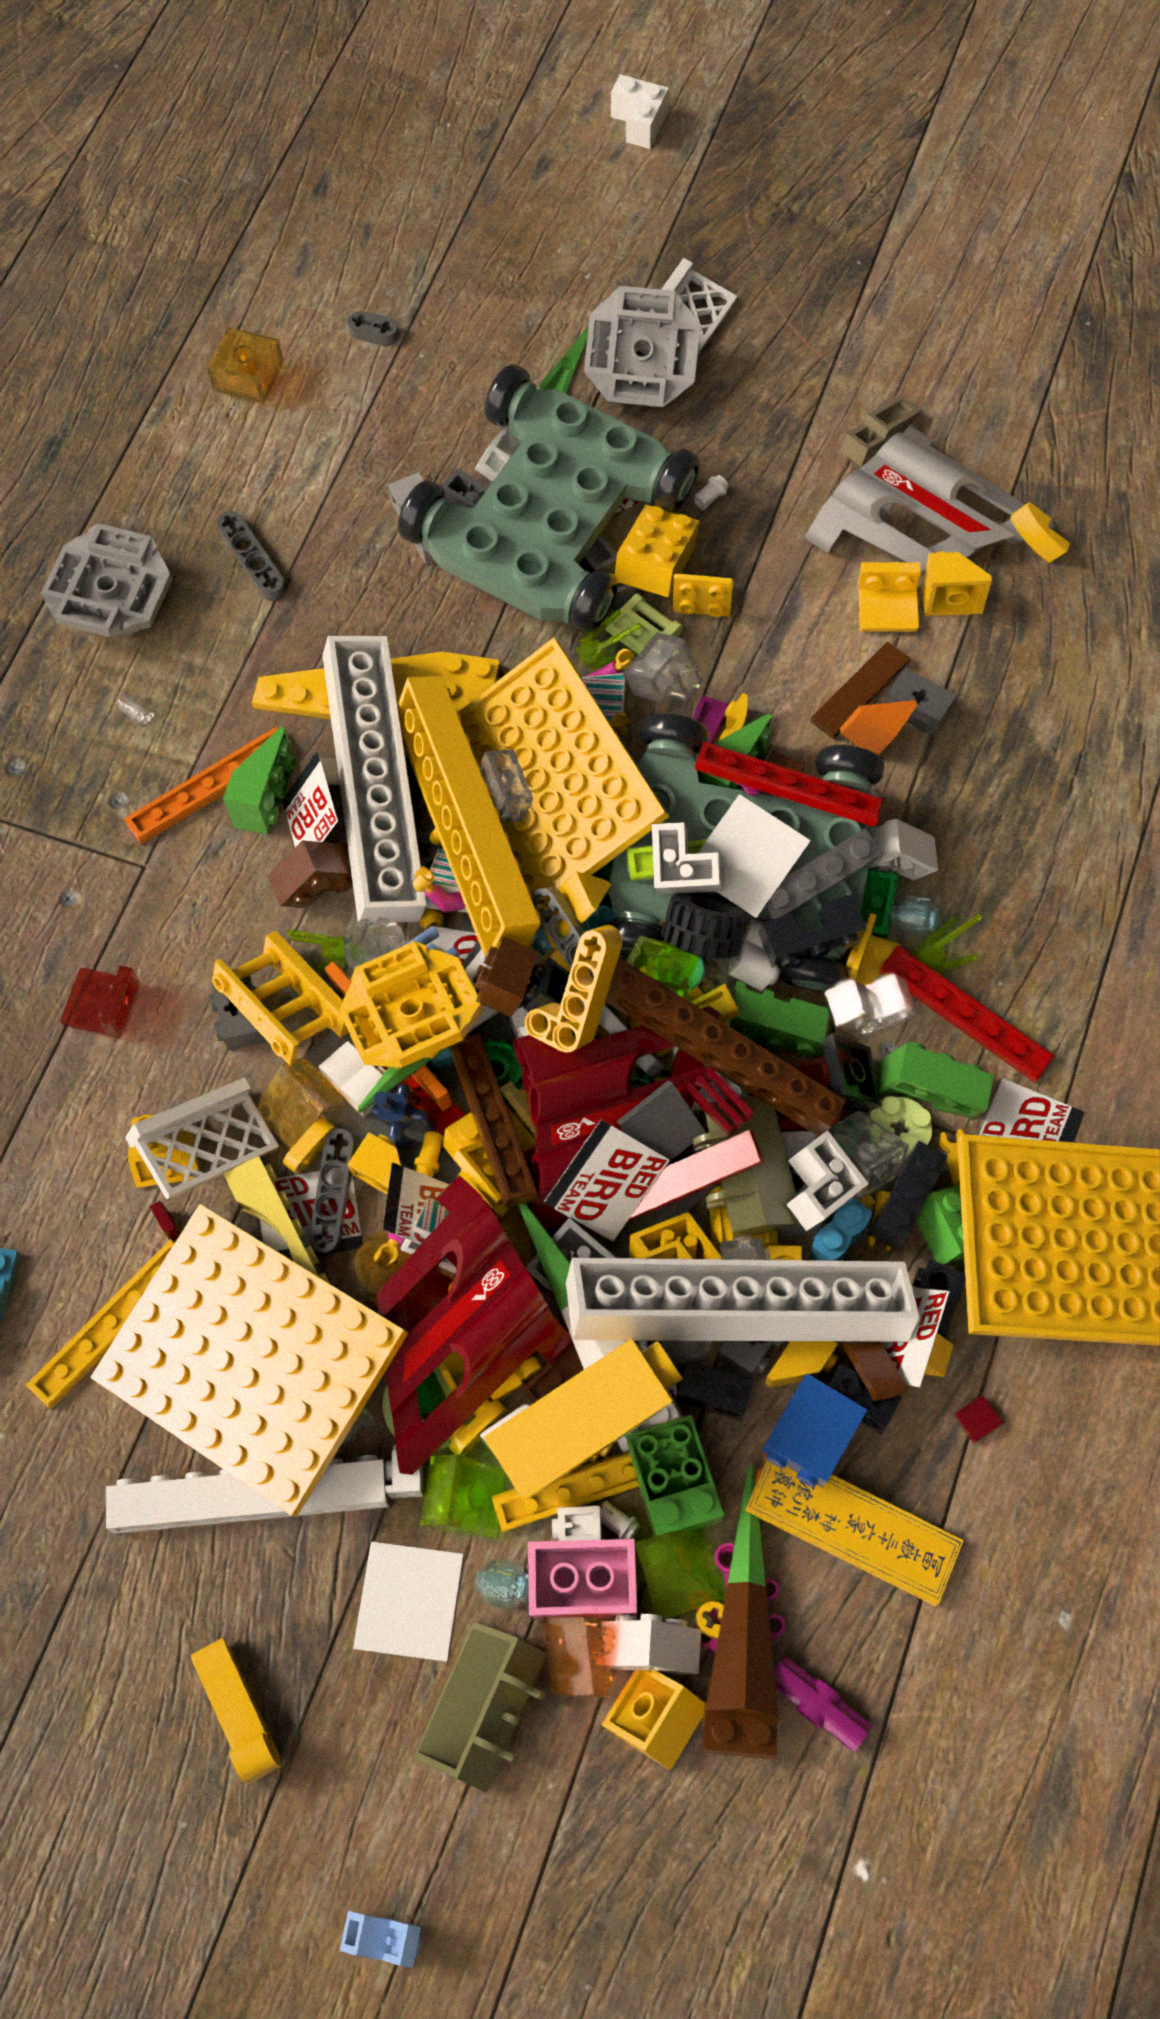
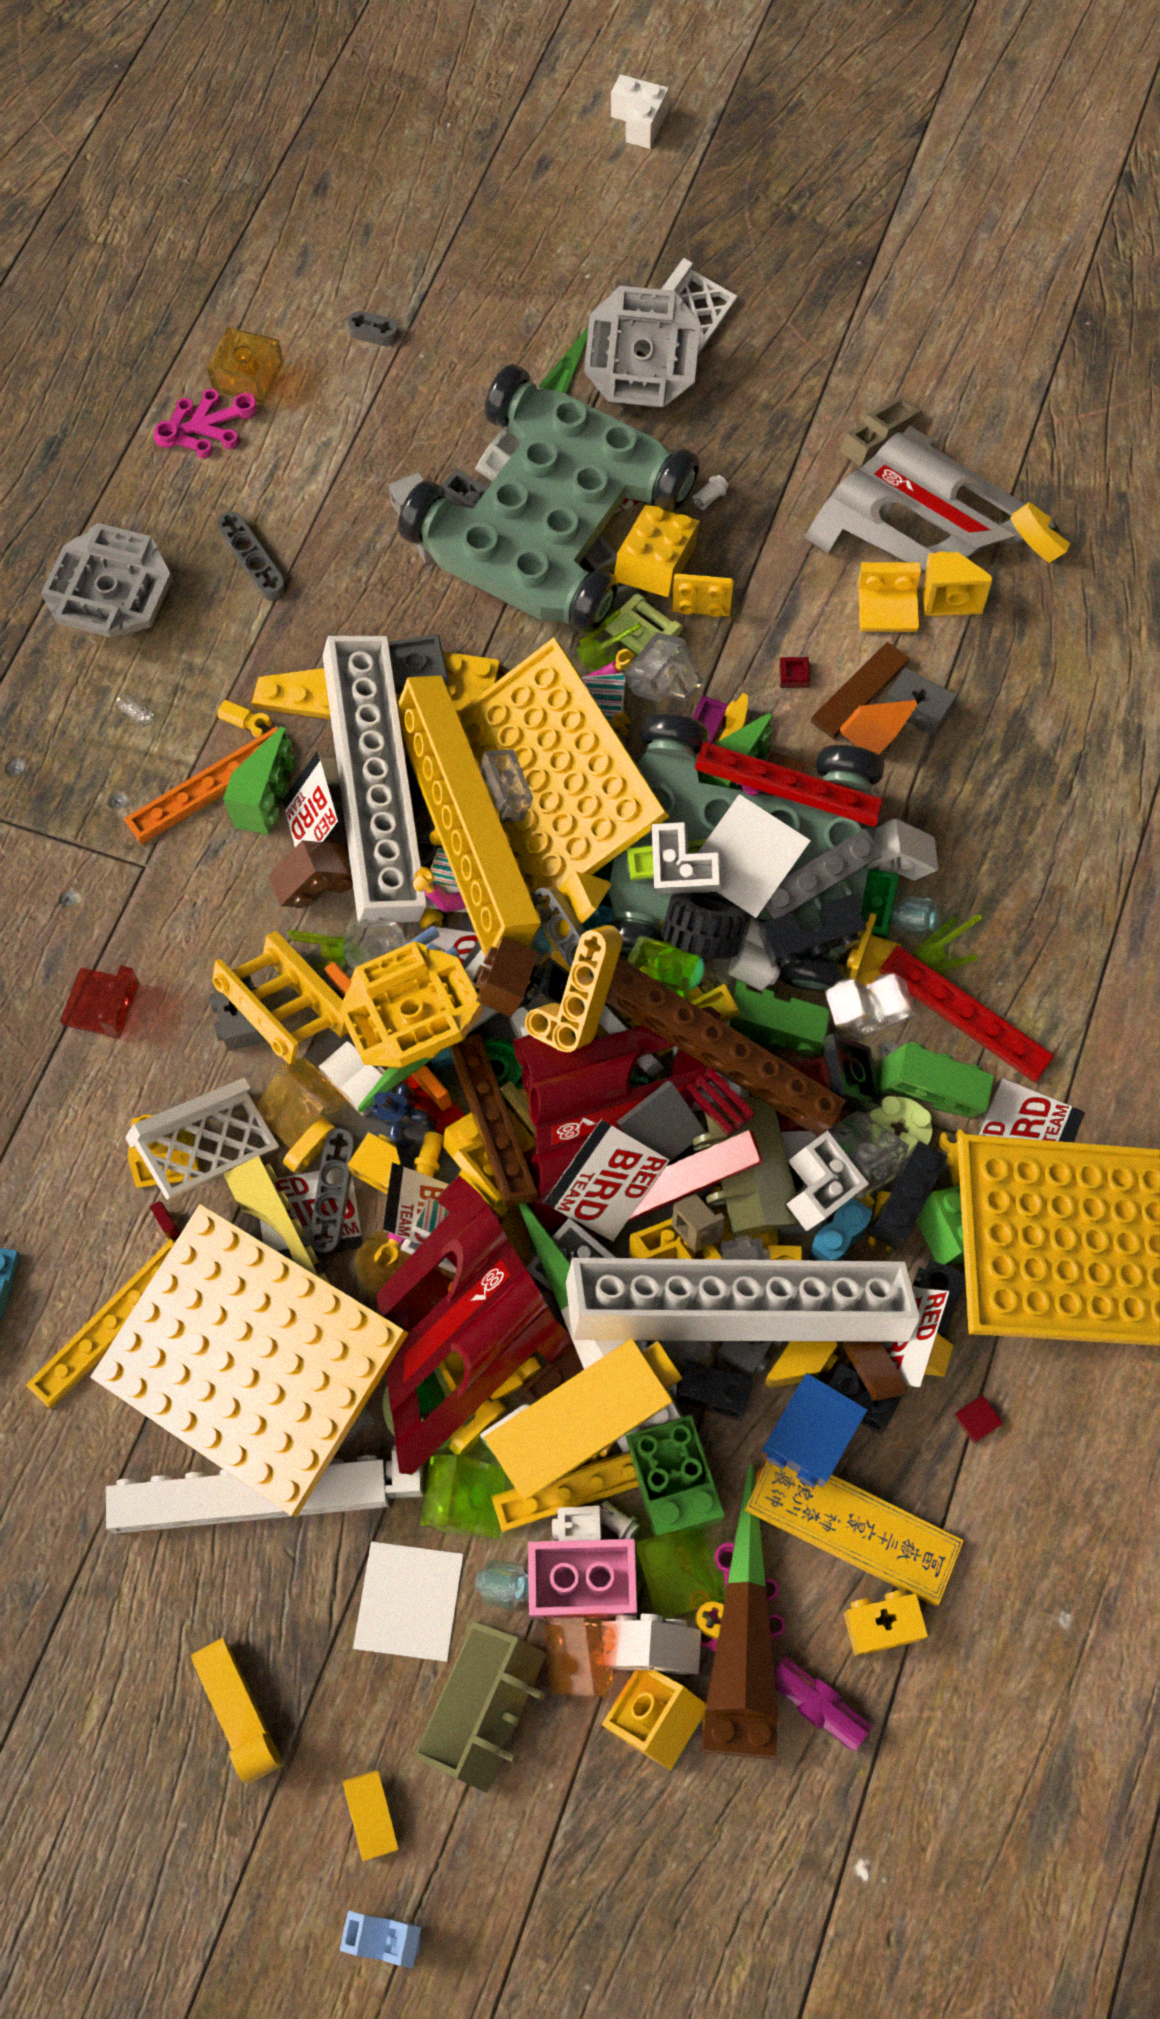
(173, 433): none -> dark pink plant
(243, 717): none -> yellow bar
(370, 1815): none -> yellow slope
(416, 658): none -> dark grey tile
(697, 1222): none -> dark tan brick
(794, 672): none -> dark red tile
(906, 1626): none -> yellow brick

